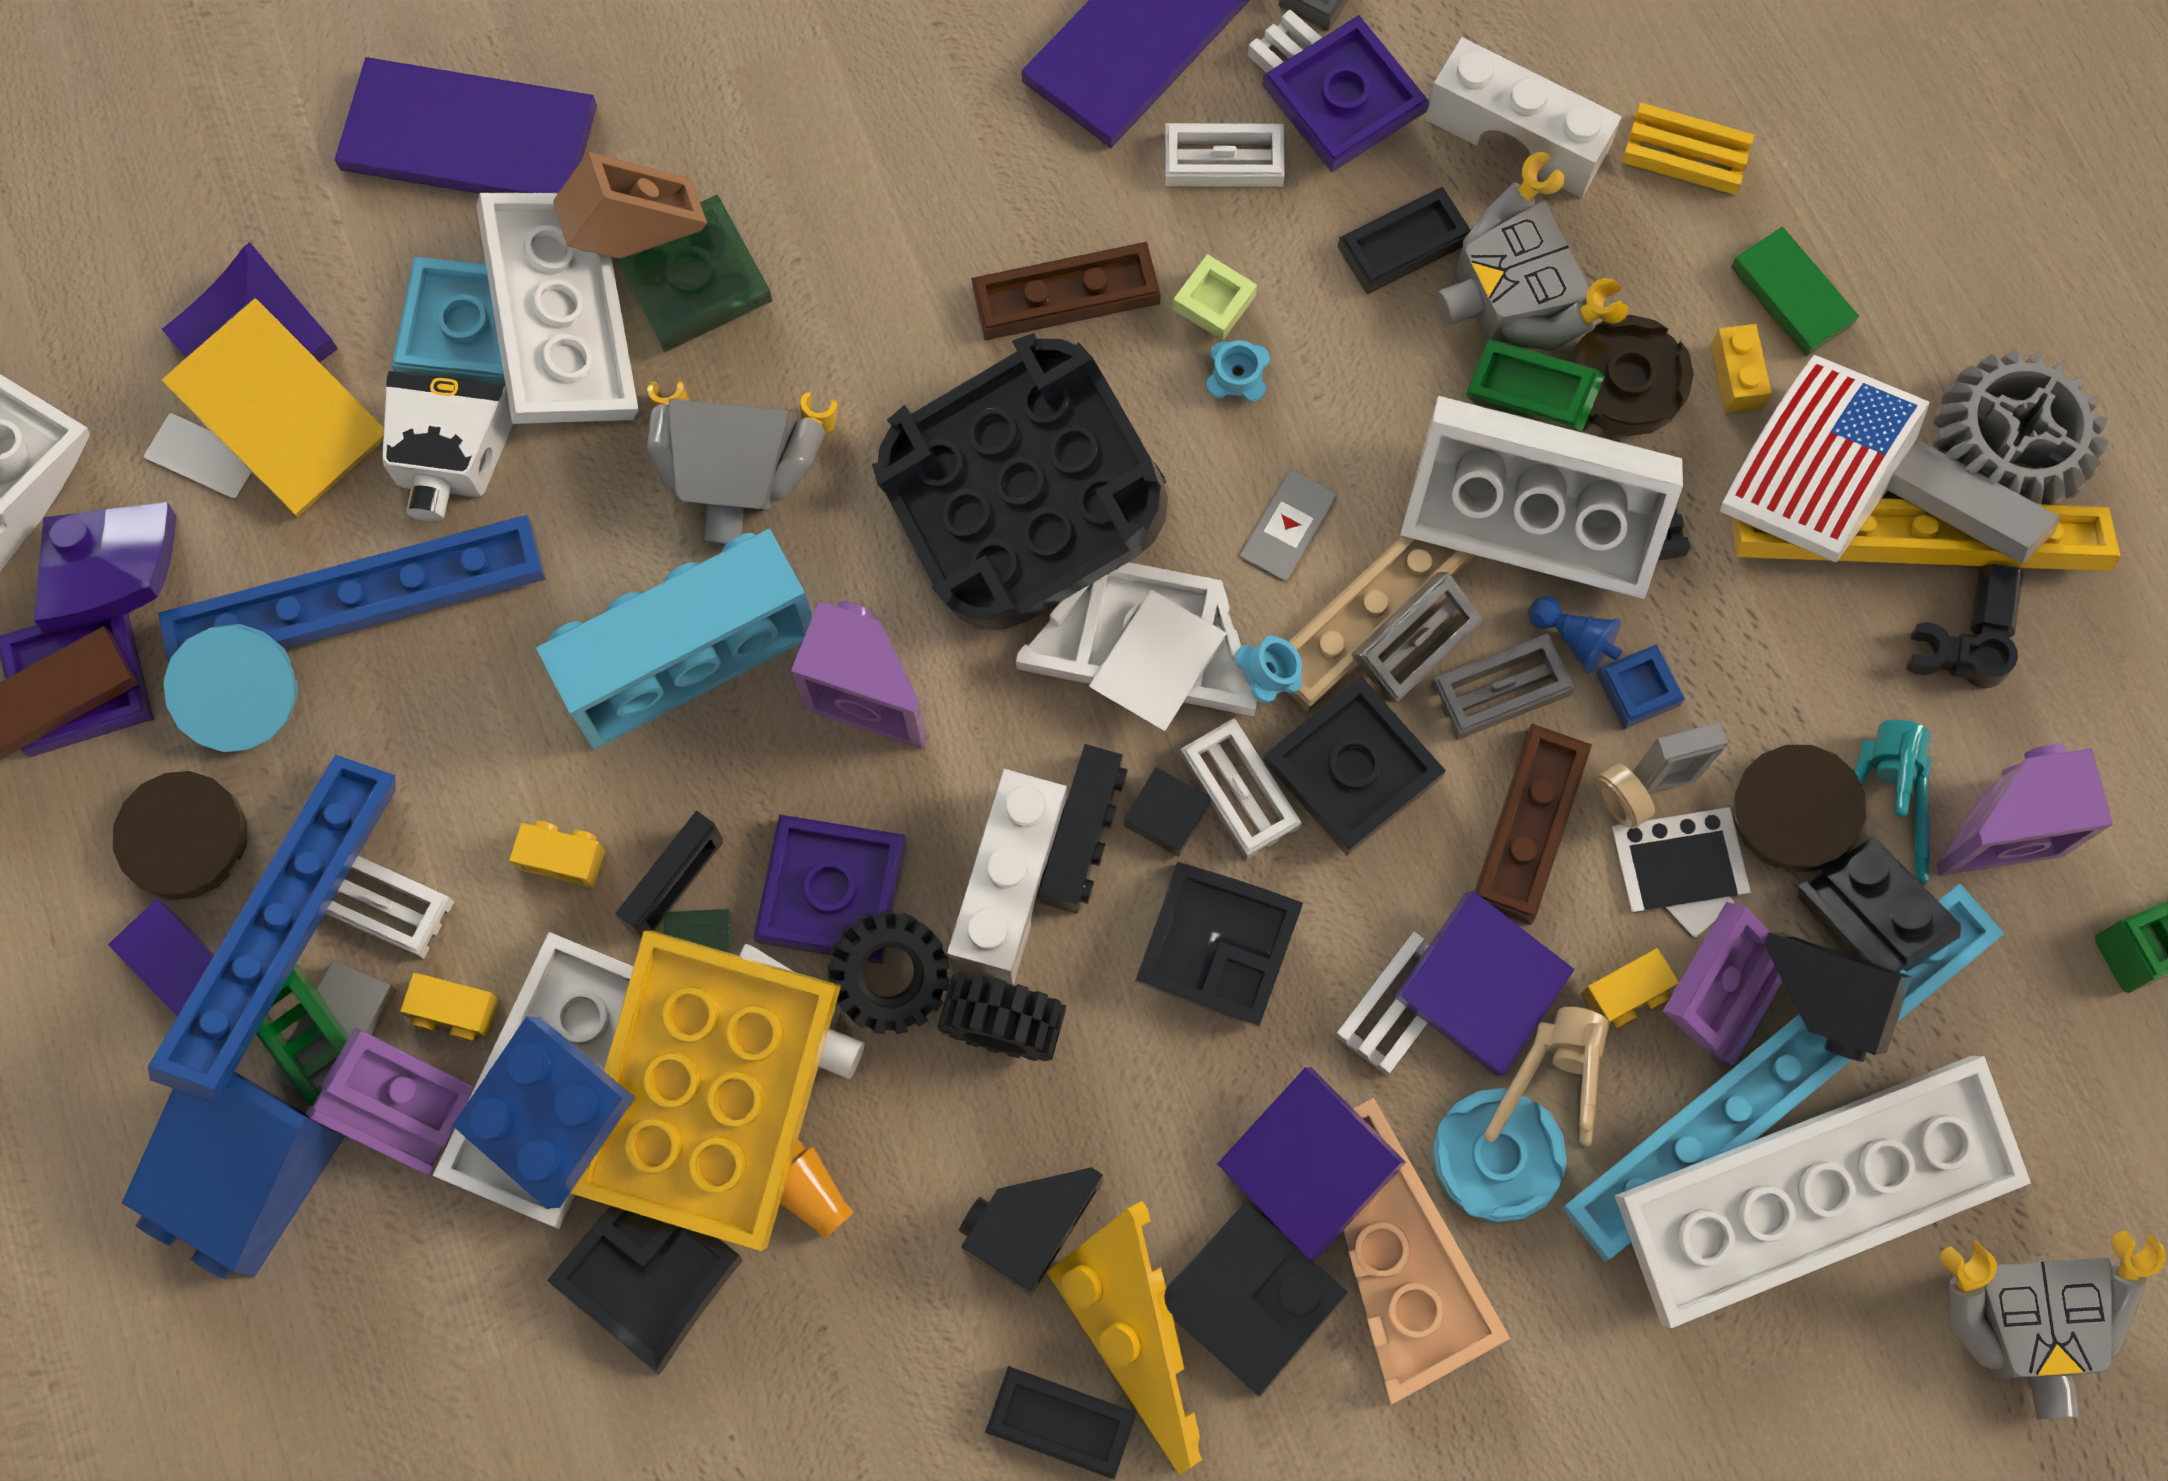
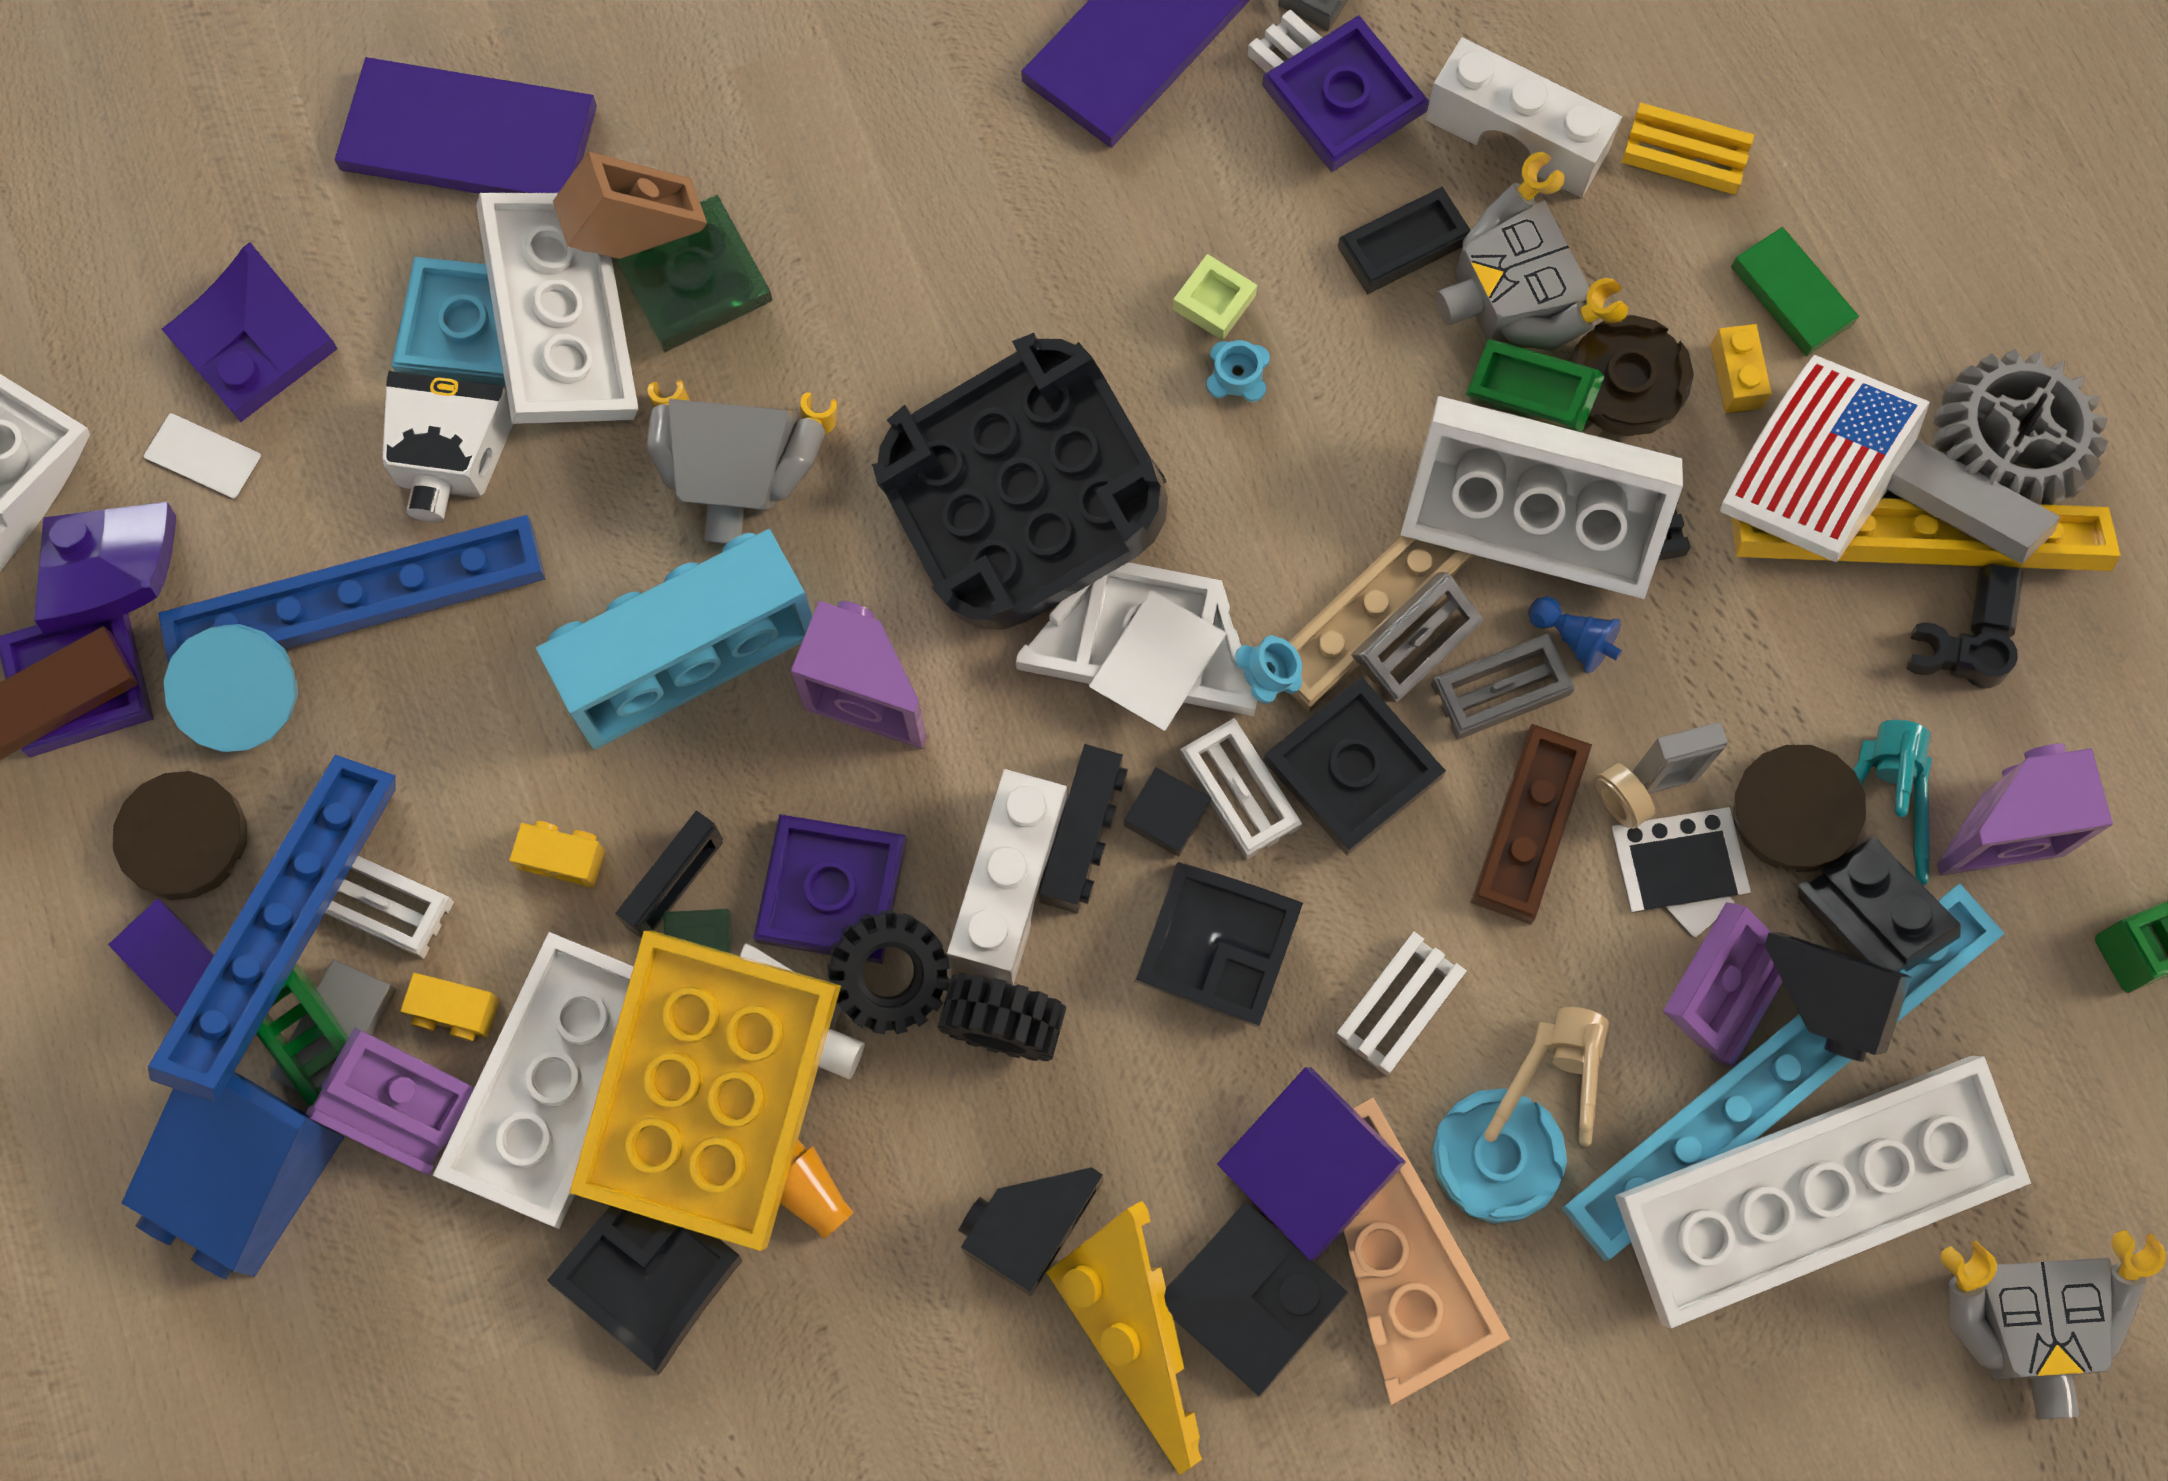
(275, 407): yellow tile -> none
(543, 1112): blue plate -> none
(1061, 1422): black tile -> none
(1065, 290): reddish brown tile -> none
(1224, 164): white tile -> none
(1288, 525): light grey sticker -> none
(1484, 983): dark purple tile -> none
(1630, 988): yellow piece -> none
(1640, 686): blue tile -> none

